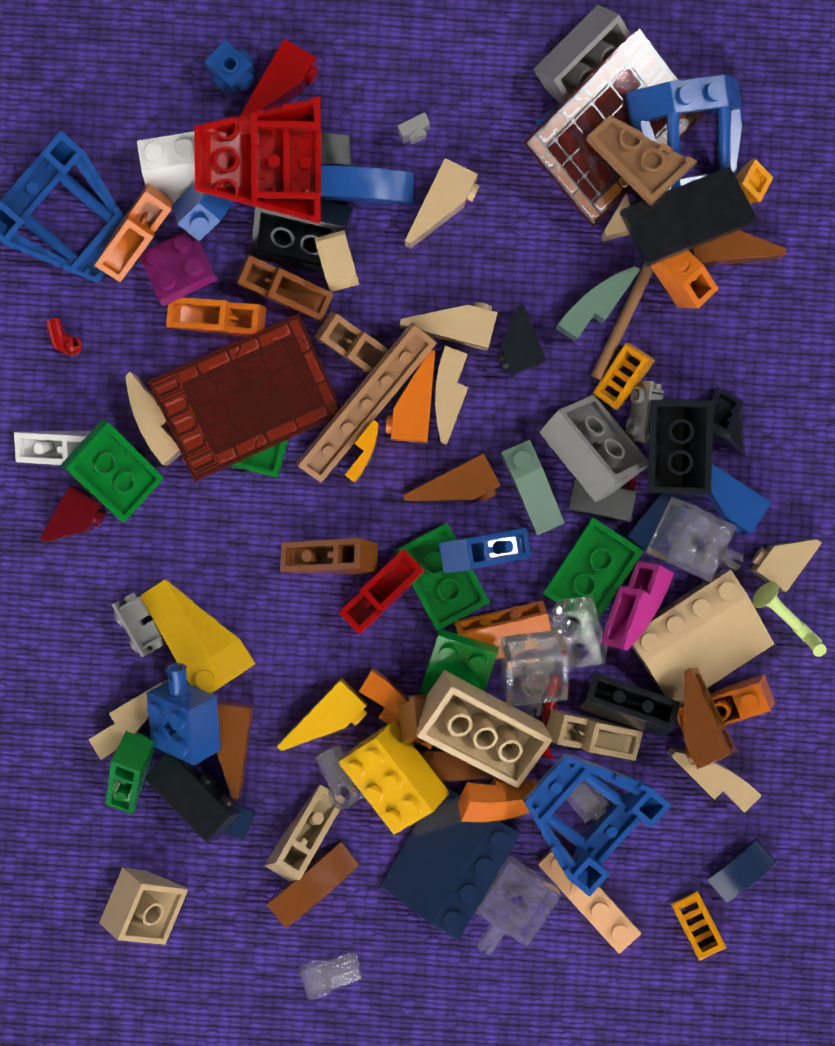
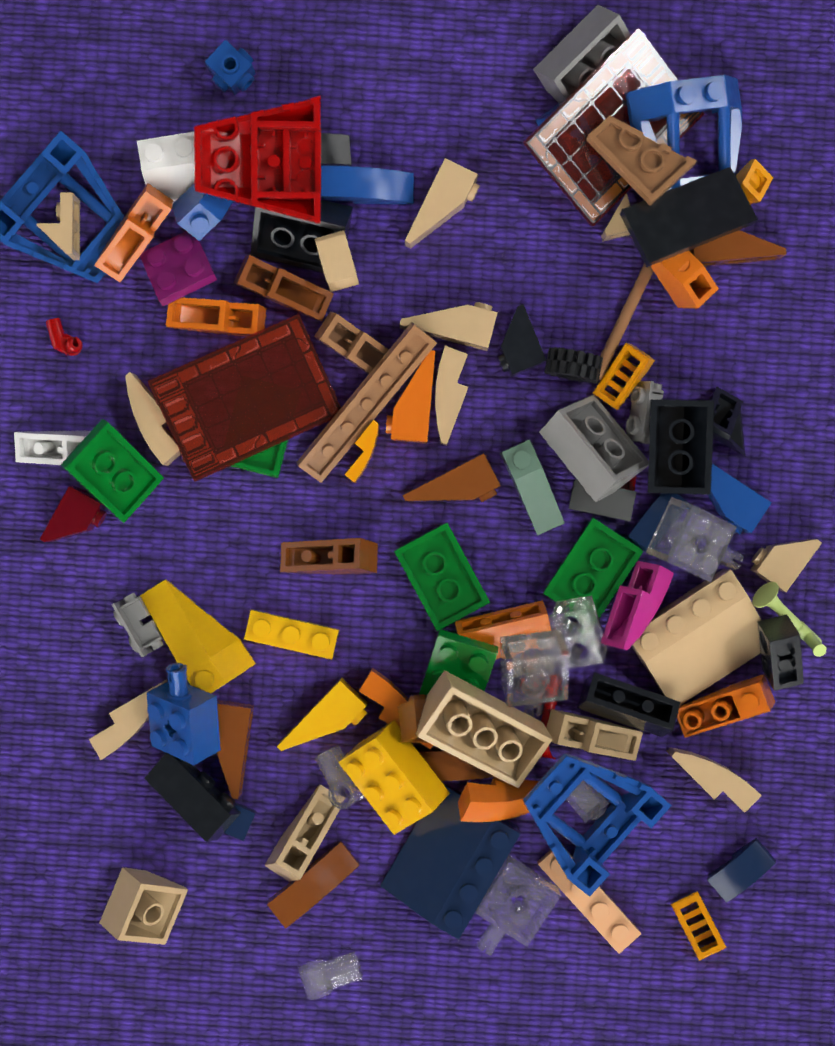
(67, 232): none -> tan slope
(128, 771): green slope -> none
(283, 79): red slope -> none
(291, 634): none -> yellow plate
(381, 592): red slope -> none
(414, 129): light grey plate -> none
(484, 550): blue slope -> none
(573, 365): none -> black tyre
(596, 303): sand green slope -> none
(703, 726): dark orange slope -> none
(780, 652): none -> black brick

